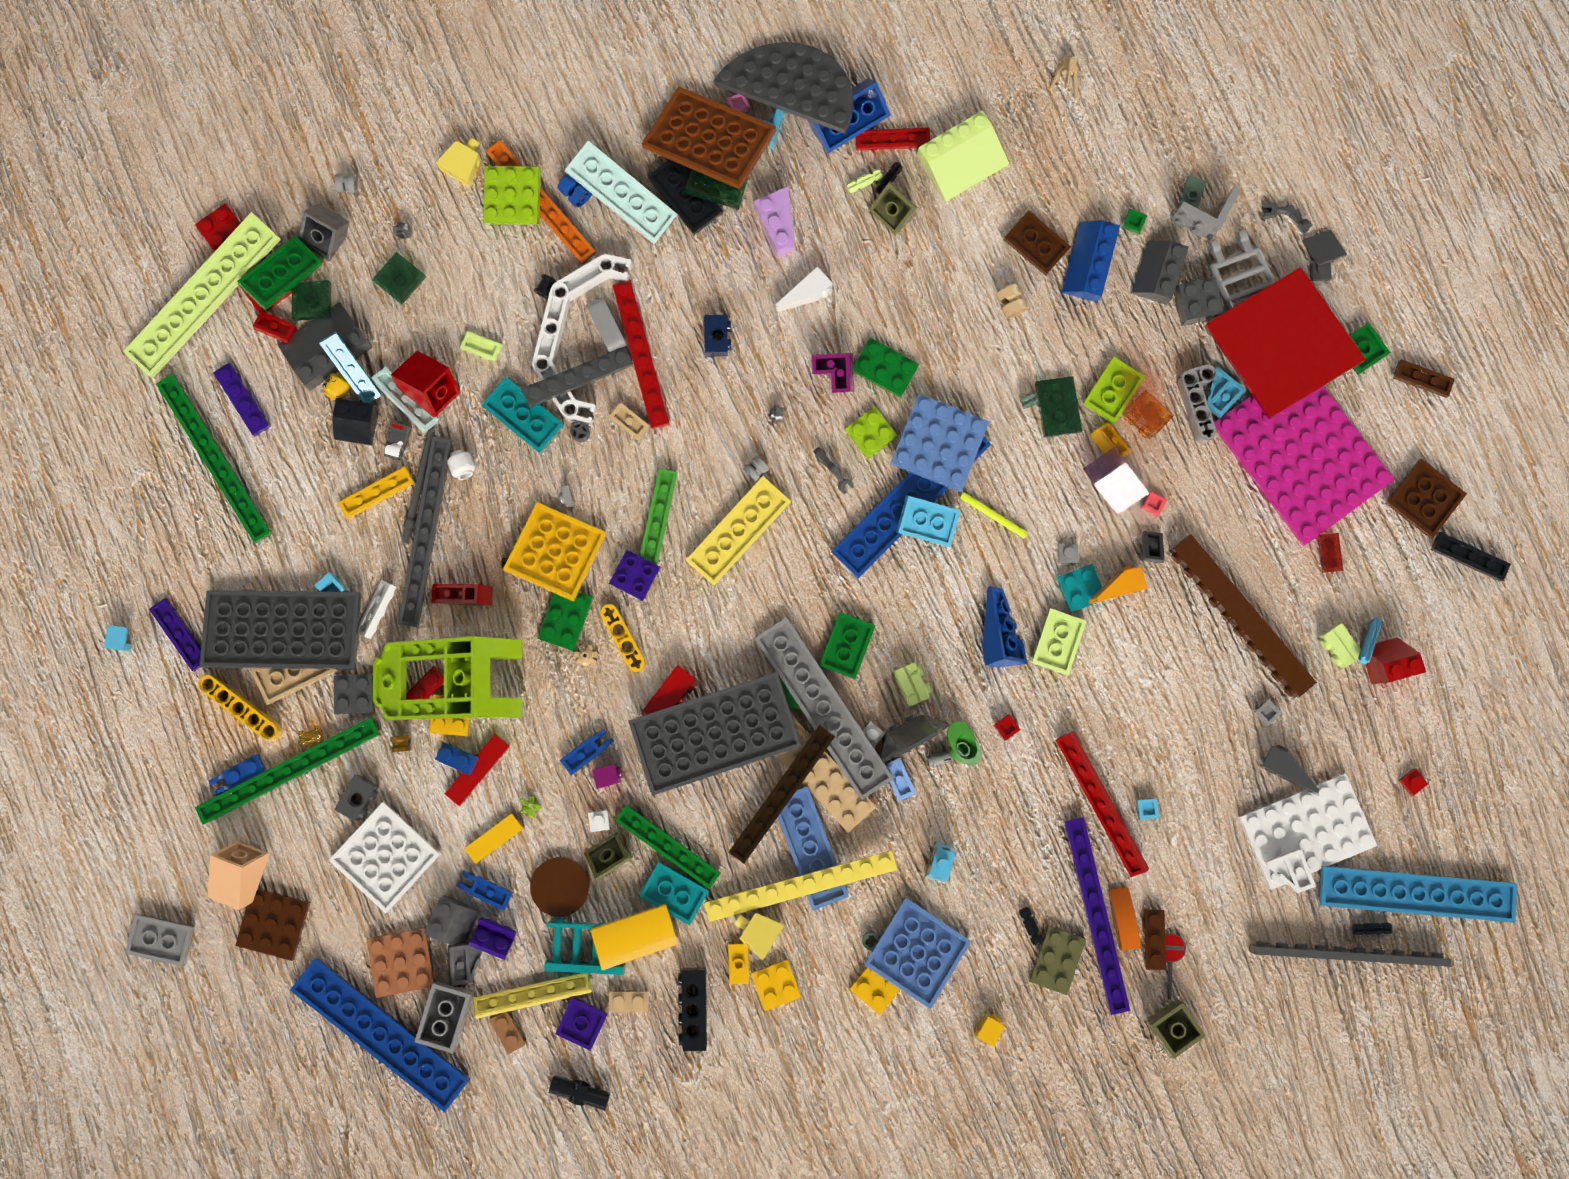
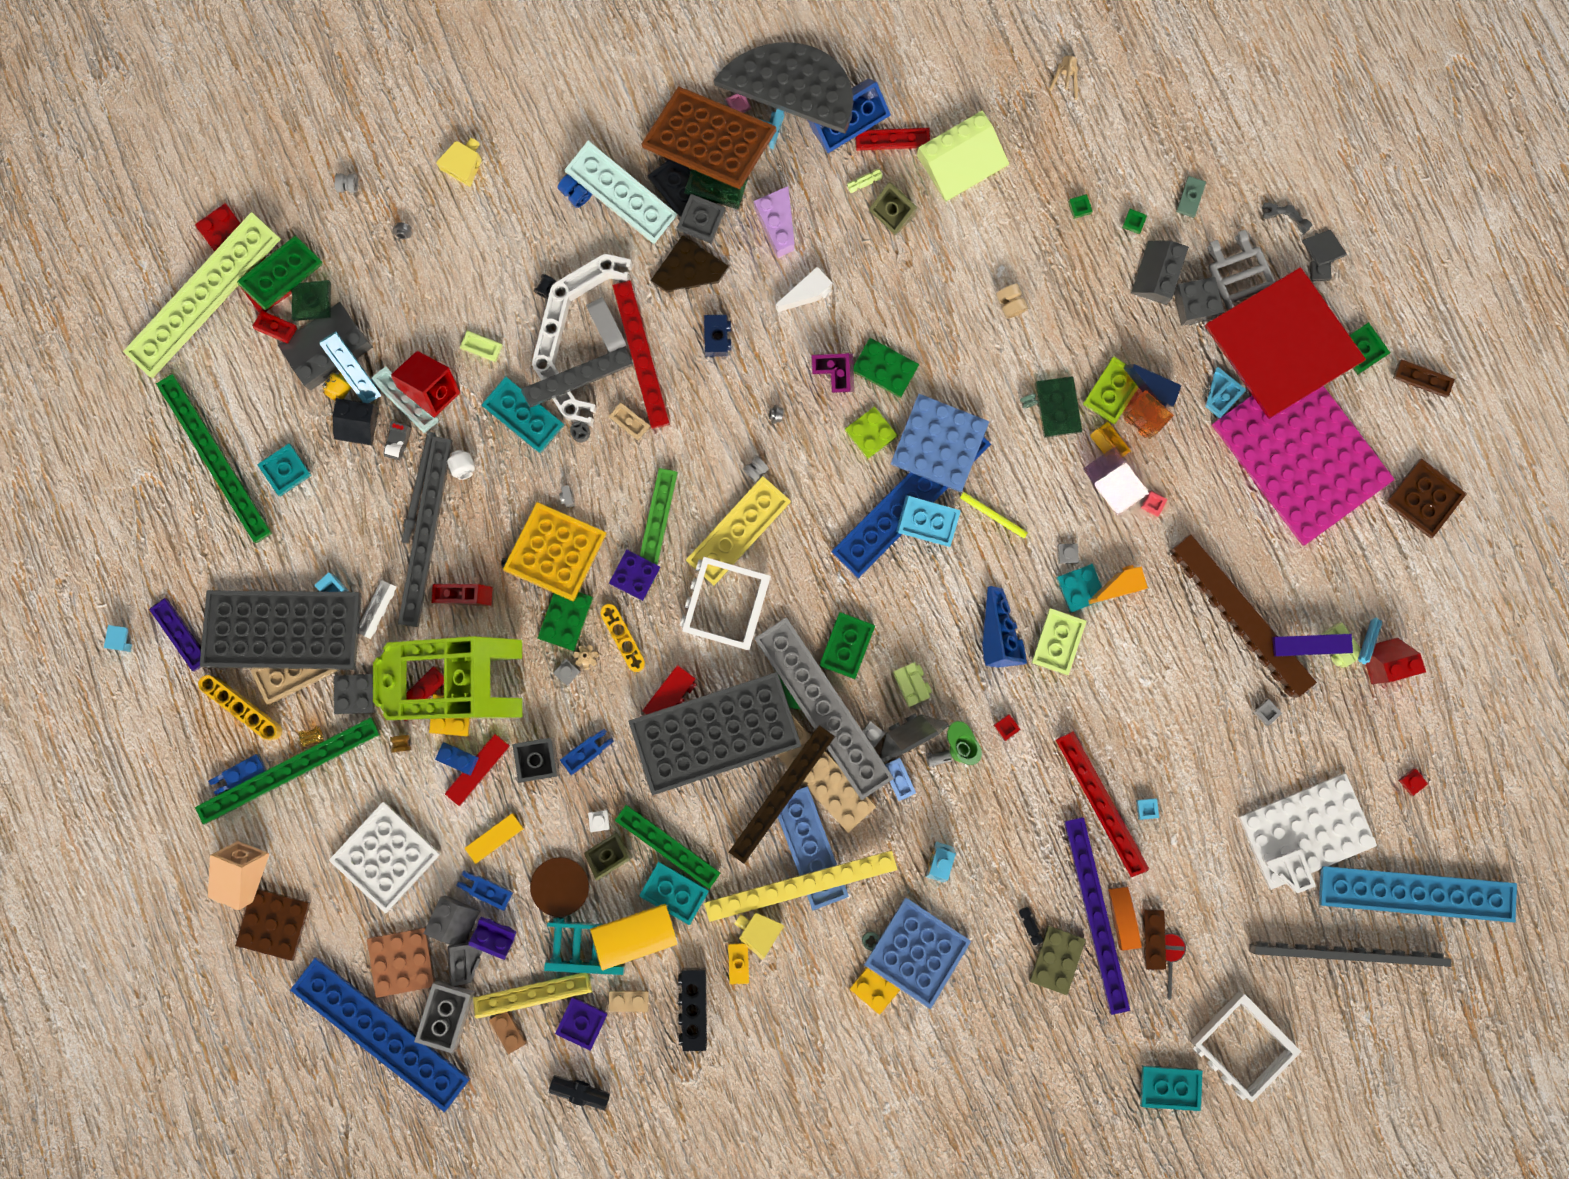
(159, 940): light grey plate -> none
(241, 399): dark purple plate -> none
(284, 470): none -> teal plate
(323, 231): flat silver slope -> none
(347, 804): dark grey brick -> none
(376, 492): yellow tile -> none
(399, 278): clear green plate -> none
(512, 195): lime plate -> none
(529, 807): lime plant -> none
(536, 760): none -> dark grey brick
(548, 210): orange plate -> none
(566, 672): none -> light grey plate
(607, 776): magenta brick -> none
(688, 268): none -> dark brown plate
(691, 603): none -> white window
(701, 218): none -> dark grey plate
(776, 984): yellow plate -> none
(821, 457): dark grey piece -> none
(890, 176): black axle -> none
(990, 1029): yellow brick -> none
(1037, 243): reddish brown plate -> none
(1080, 206): none -> green plate
(1090, 260): blue slope -> none
(1152, 547): dark grey slope -> none
(1159, 387): none -> dark blue slope
(1171, 1088): none -> teal plate
(1175, 1028): olive brick -> none
(1201, 405): light grey beam -> none
(1202, 223): light grey bracket -> none
(1271, 1072): none -> white window
(1286, 767): dark grey slope -> none
(1312, 645): none -> dark purple tile
(1330, 553): clear red plate -> none
(1372, 928): black axle -> none
(1470, 556): black plate -> none

